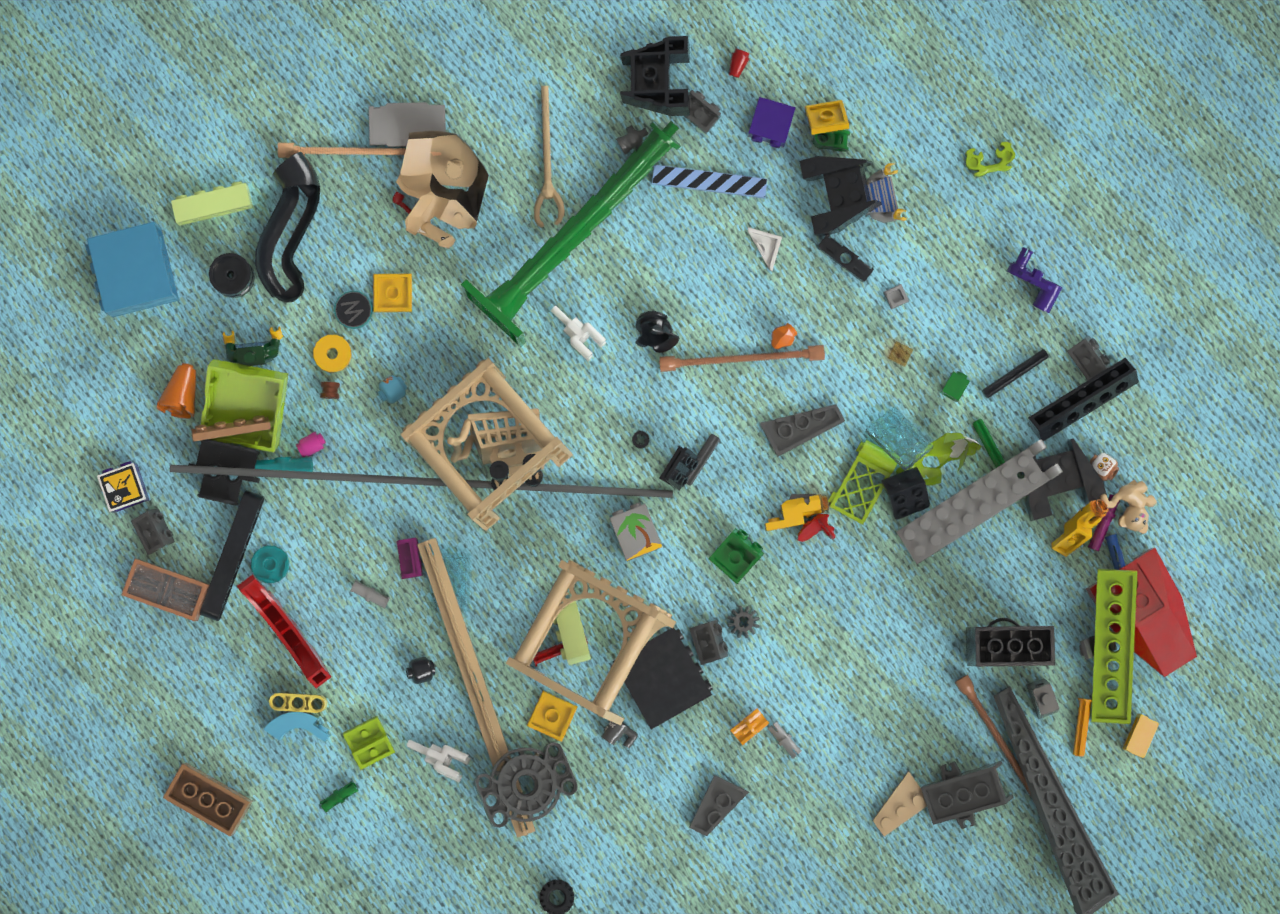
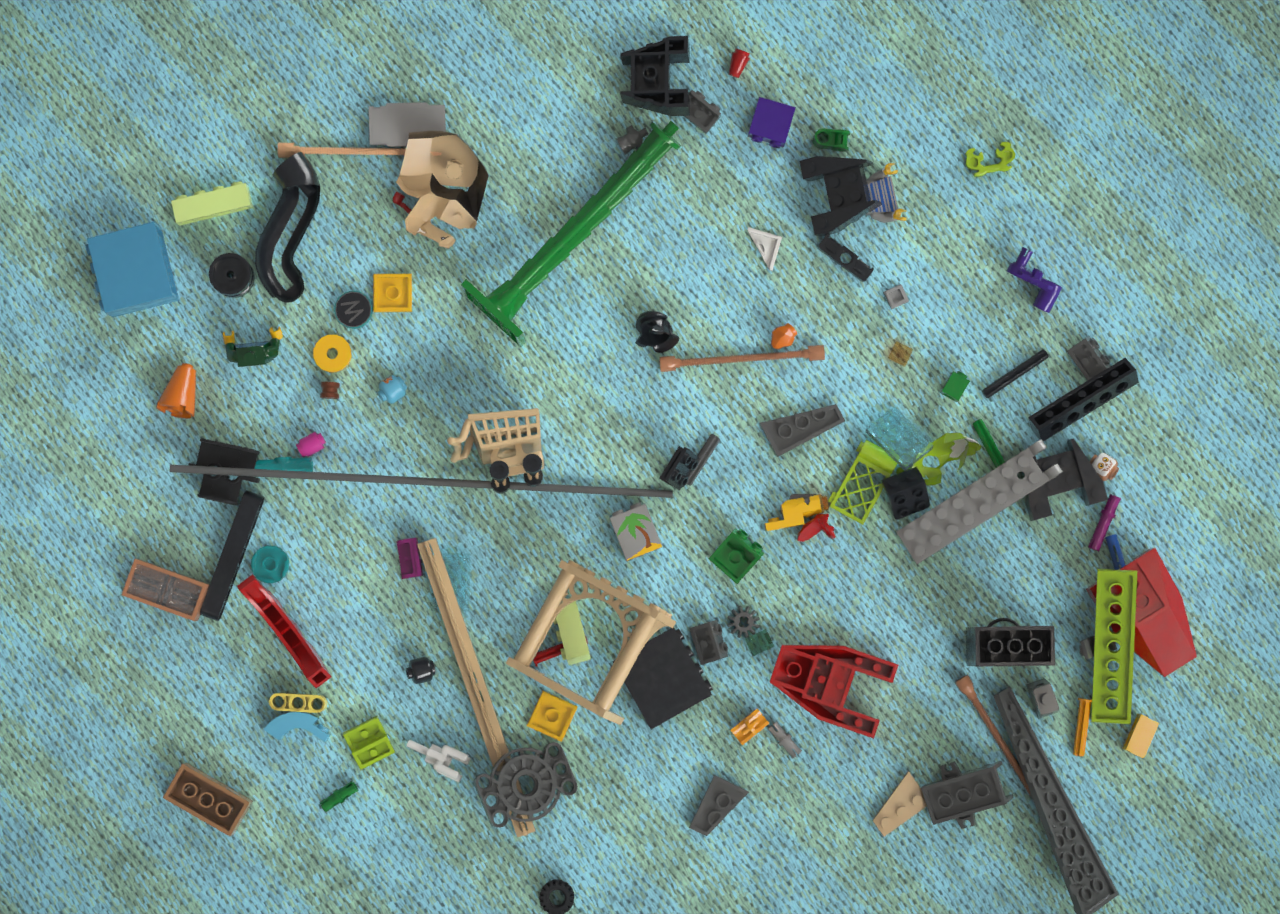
(123, 487): piece -> none
(152, 530): dark grey bracket -> none
(224, 429): medium nougat plate -> none
(242, 393): lime tile -> none
(370, 594): light grey pin -> none
(415, 434): tan arch -> none
(547, 190): tan piece -> none
(579, 333): white plant -> none
(614, 732): dark grey piece -> none
(634, 438): black bush -> none
(709, 181): tile -> none
(759, 642): none -> clear green panel
(821, 678): none -> red wedge
(827, 117): yellow tile -> none
(1079, 527): yellow plate -> none
(1135, 515): tan animal -> none

